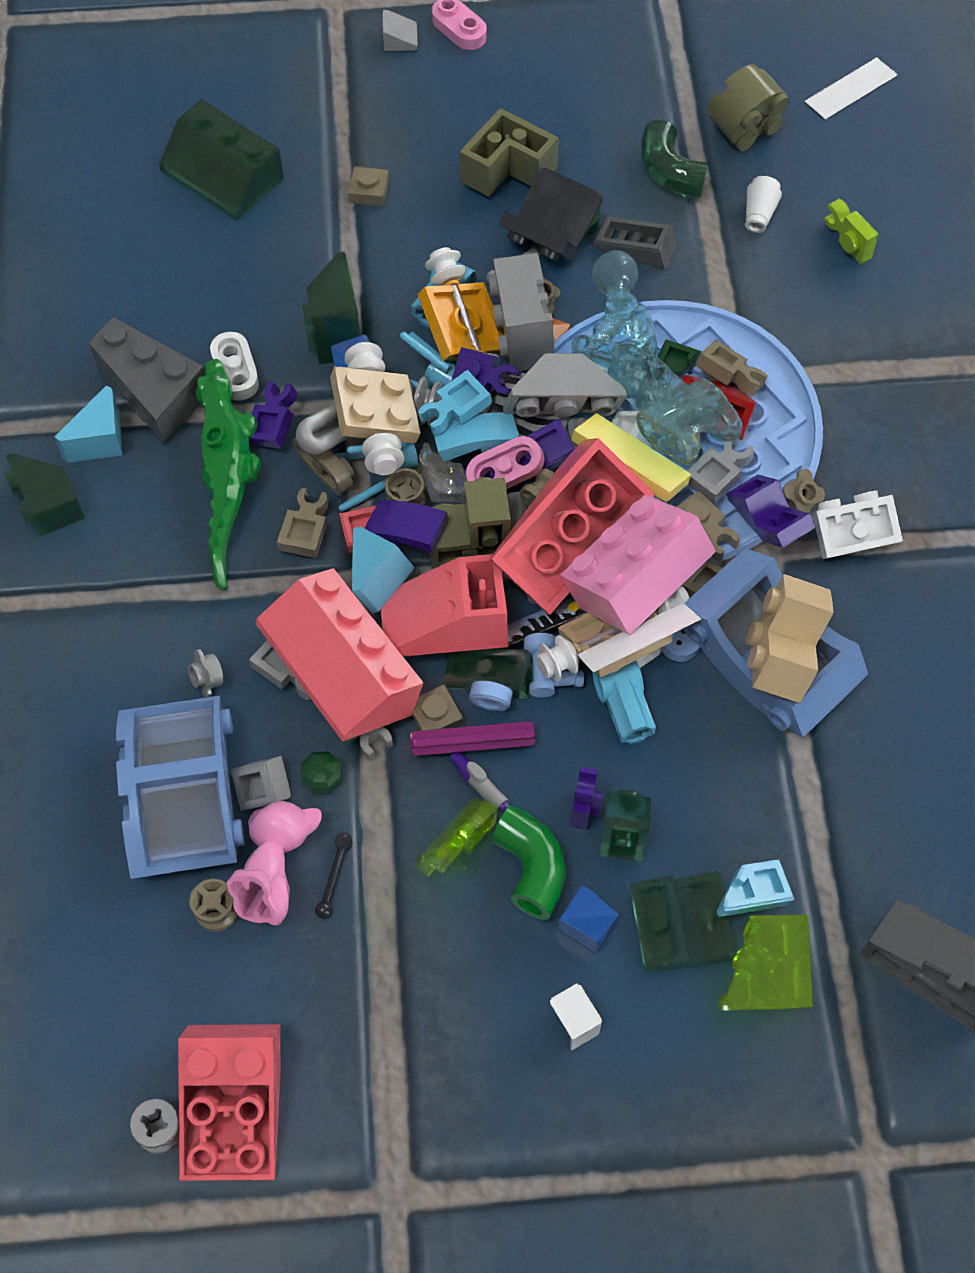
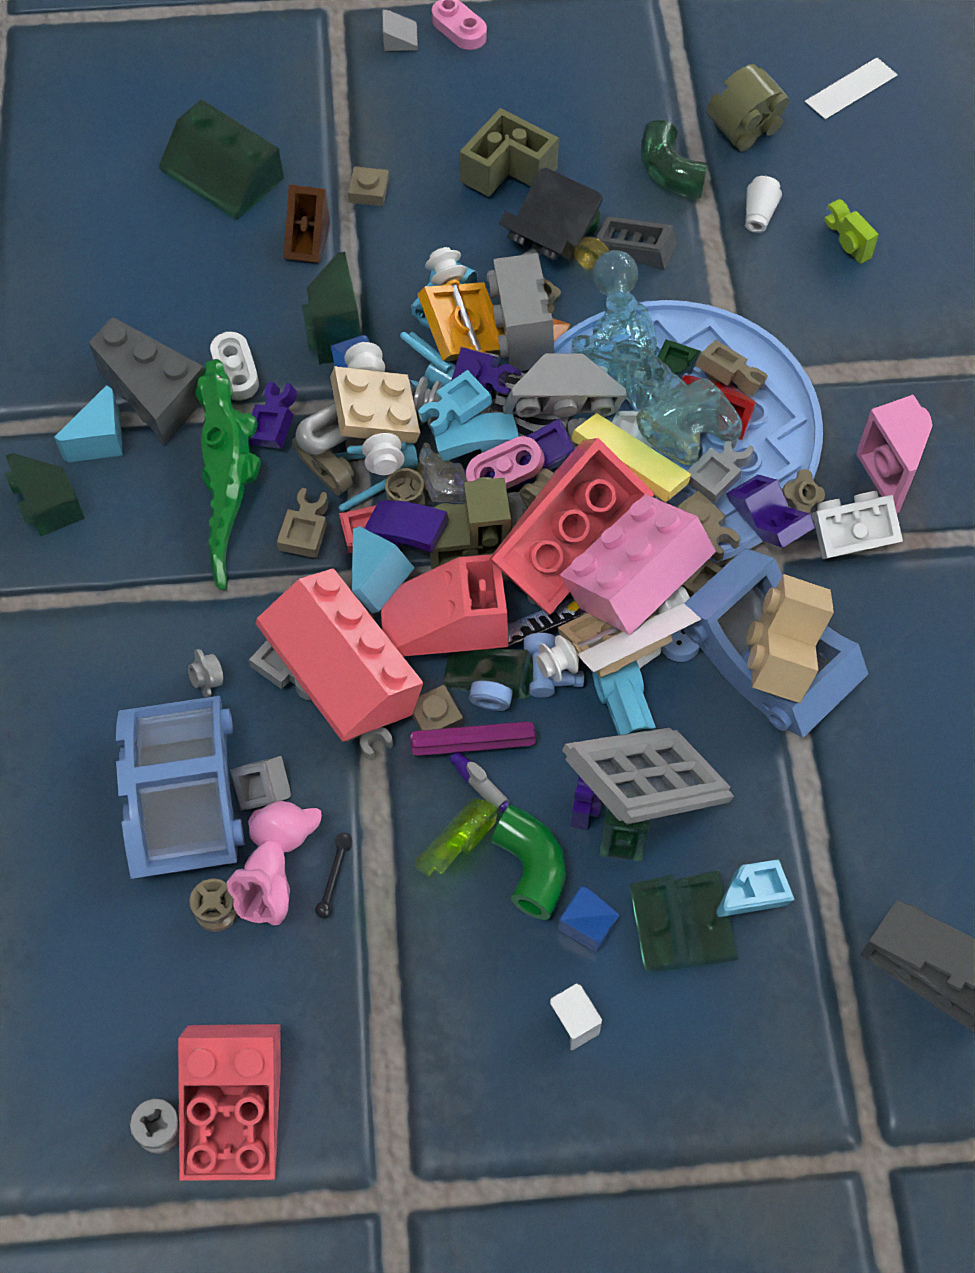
(306, 223): none -> reddish brown slope
(321, 773): dark green tile -> none
(588, 251): none -> clear yellow tile
(647, 774): none -> light grey piece
(772, 965): clear neon green slope -> none
(894, 446): none -> bright pink slope

